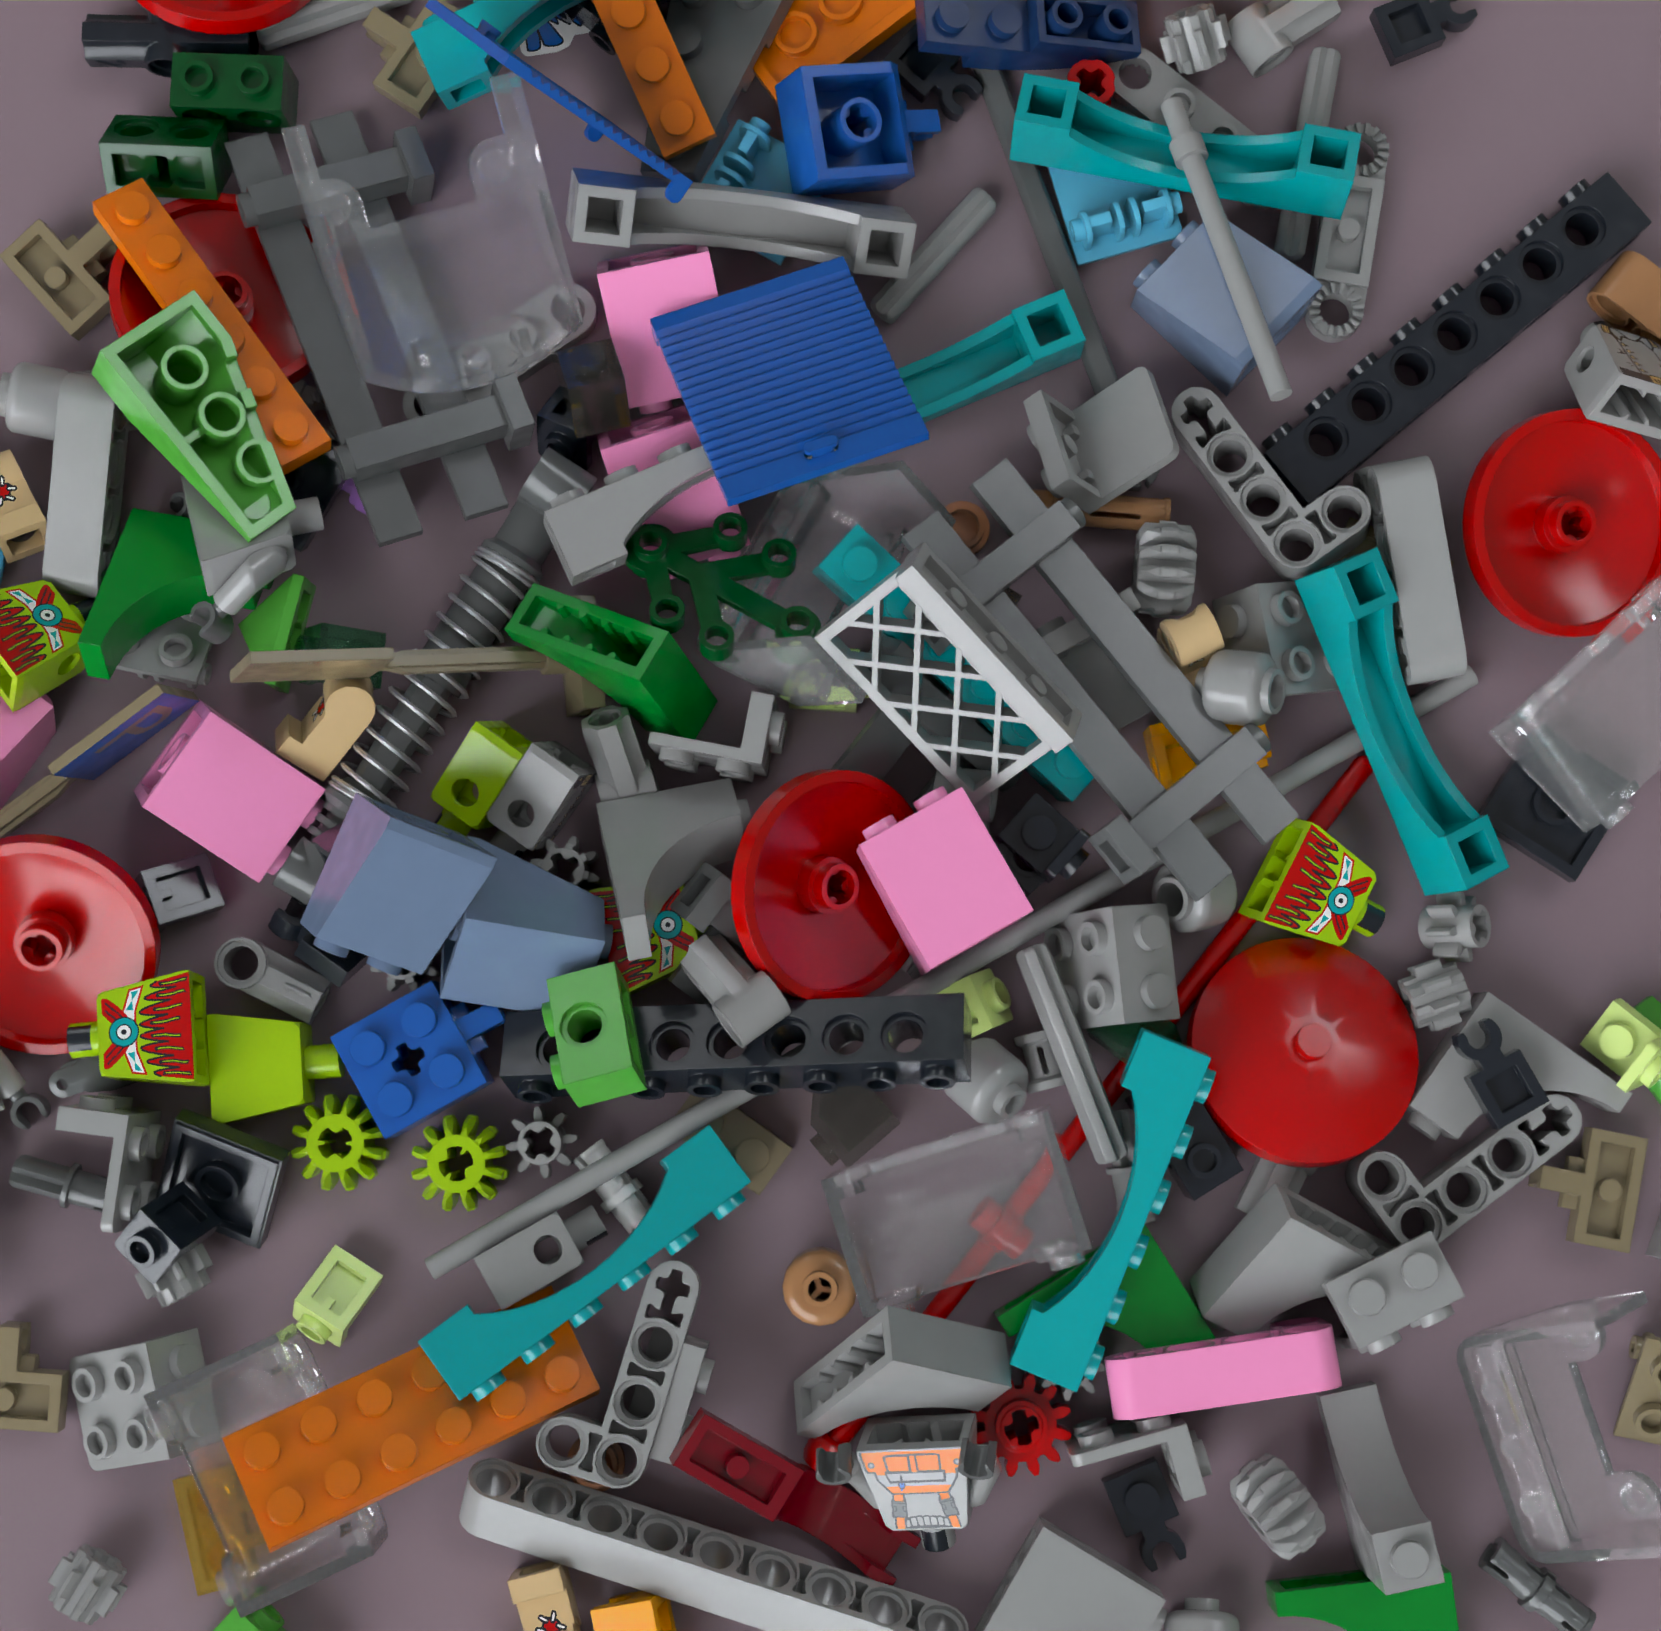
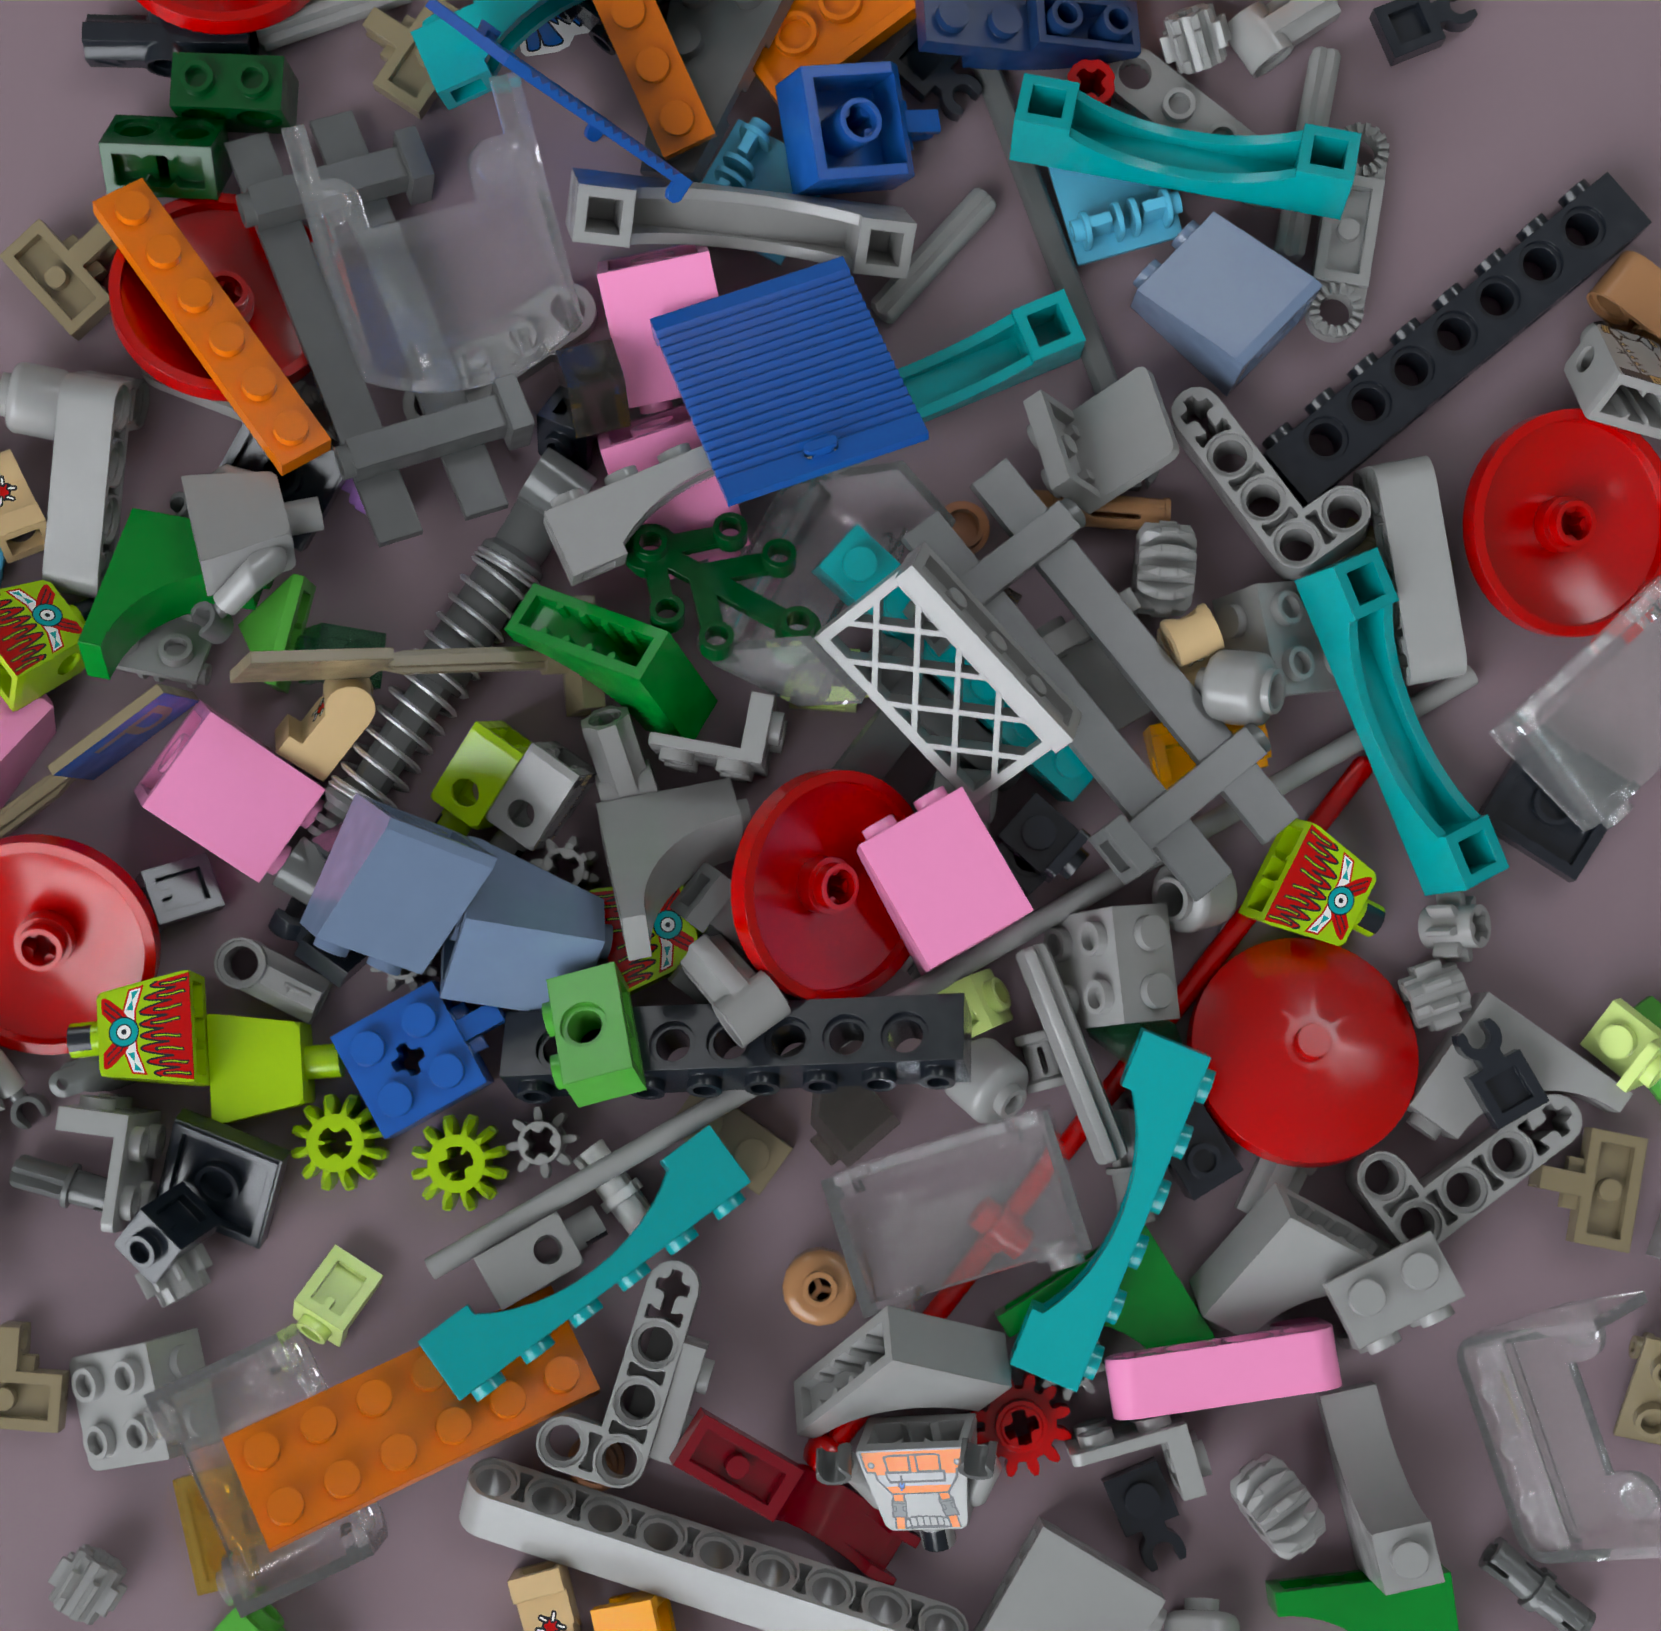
(189, 399): bright green wedge -> none
(1190, 155): light grey bar -> none

